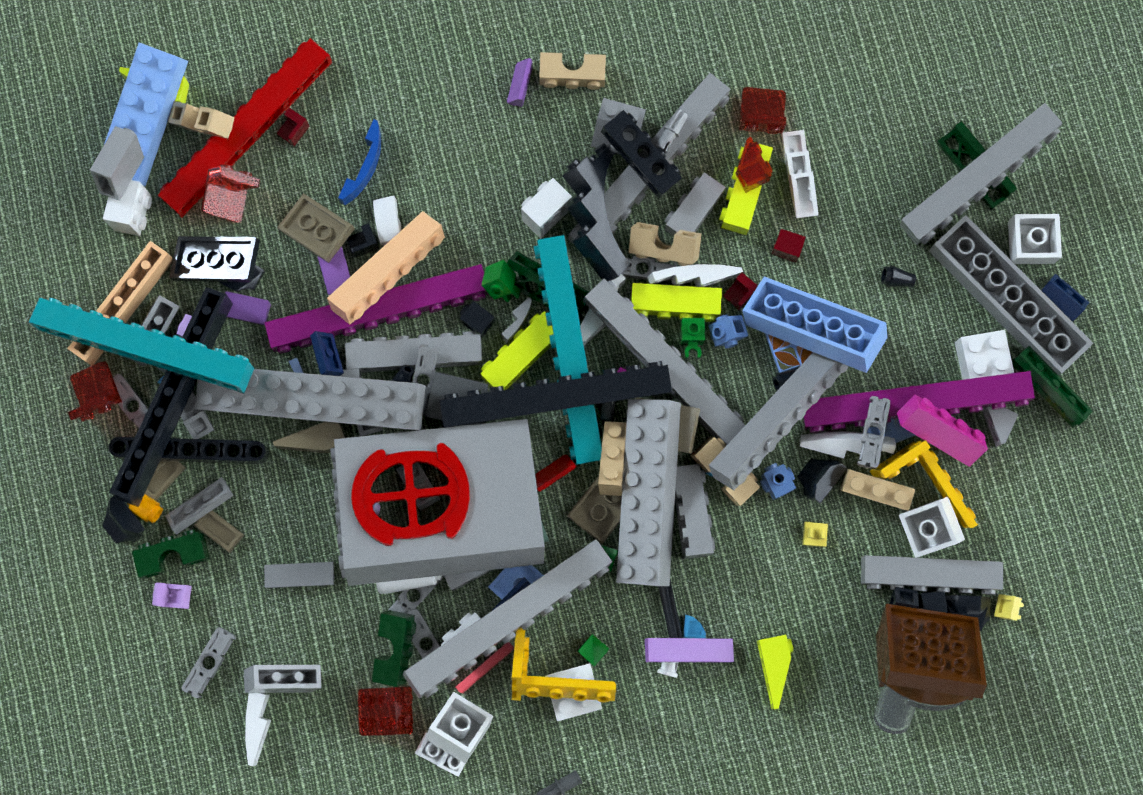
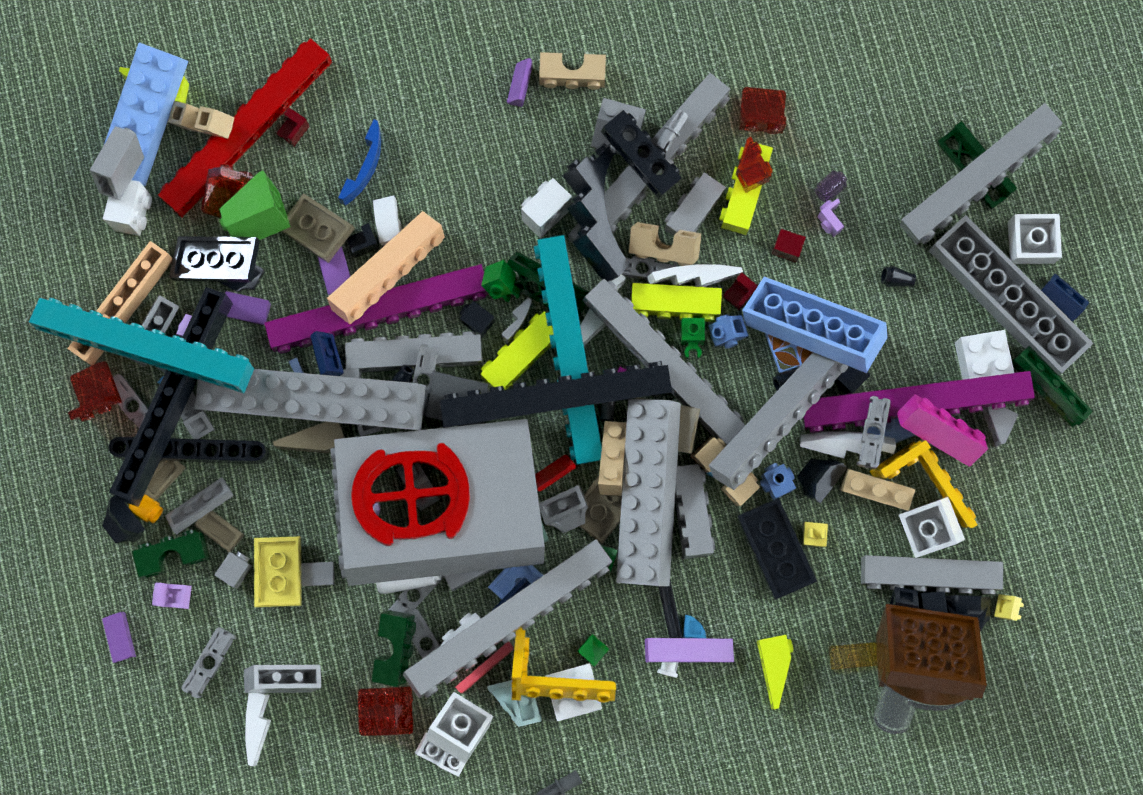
(119, 637): none -> medium lavender slope
(234, 569): none -> light grey brick
(255, 210): none -> bright green slope
(277, 572): none -> light yellow tile
(521, 712): none -> light aqua wing
(565, 510): none -> light grey slope
(776, 549): none -> black plate
(799, 174): white slope -> none
(830, 222): none -> lavender bracket
(831, 186): none -> clear purple brick
(851, 380): none -> black panel
(853, 655): none -> clear yellow slope

